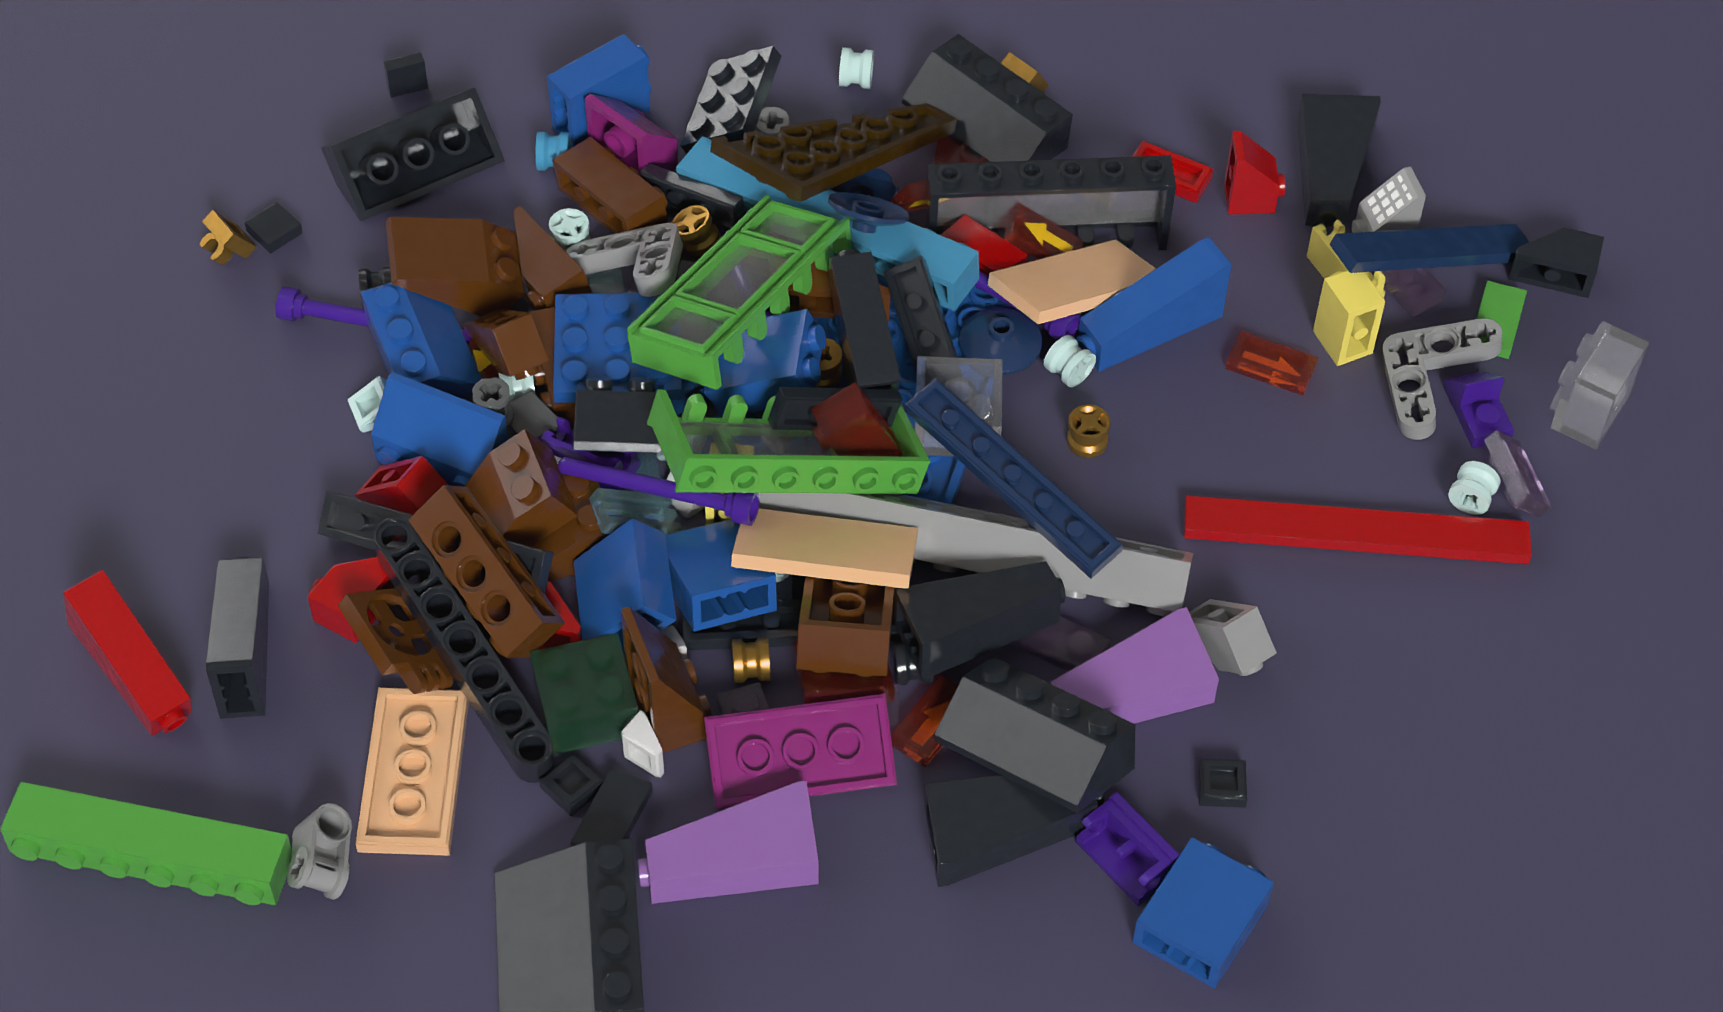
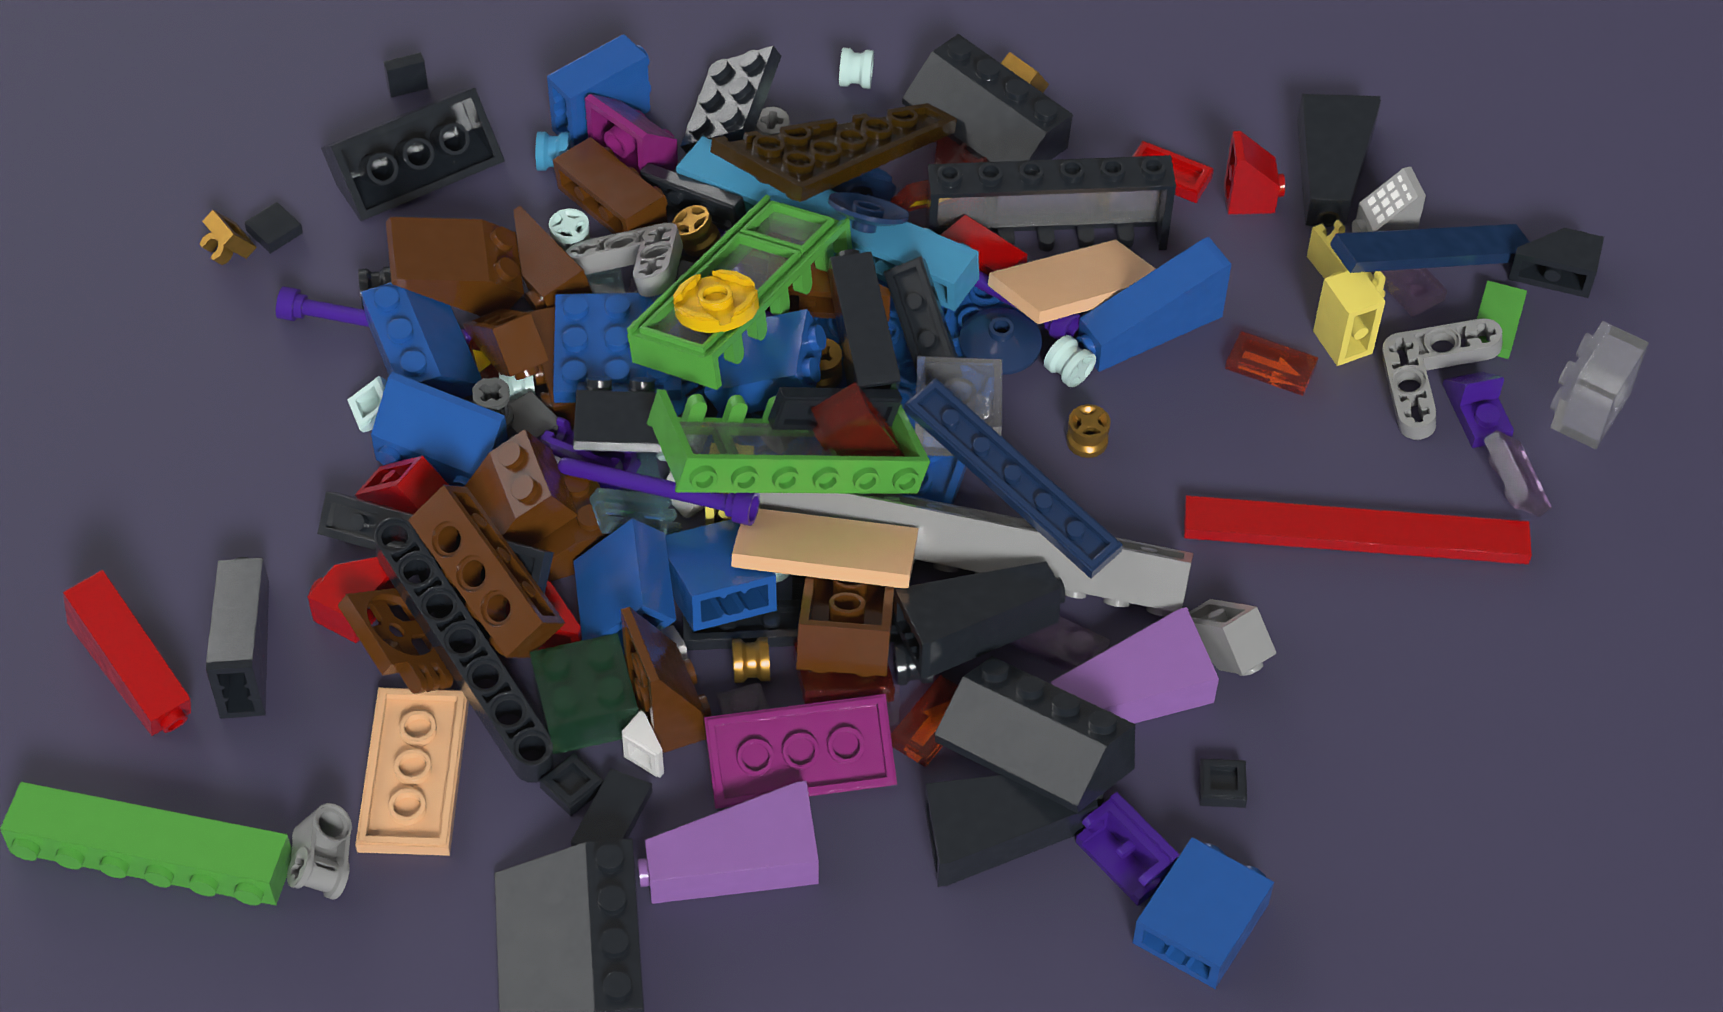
(716, 301): none -> yellow tile
(1037, 234): clear red tile -> none
(1474, 487): light aqua wheel -> none

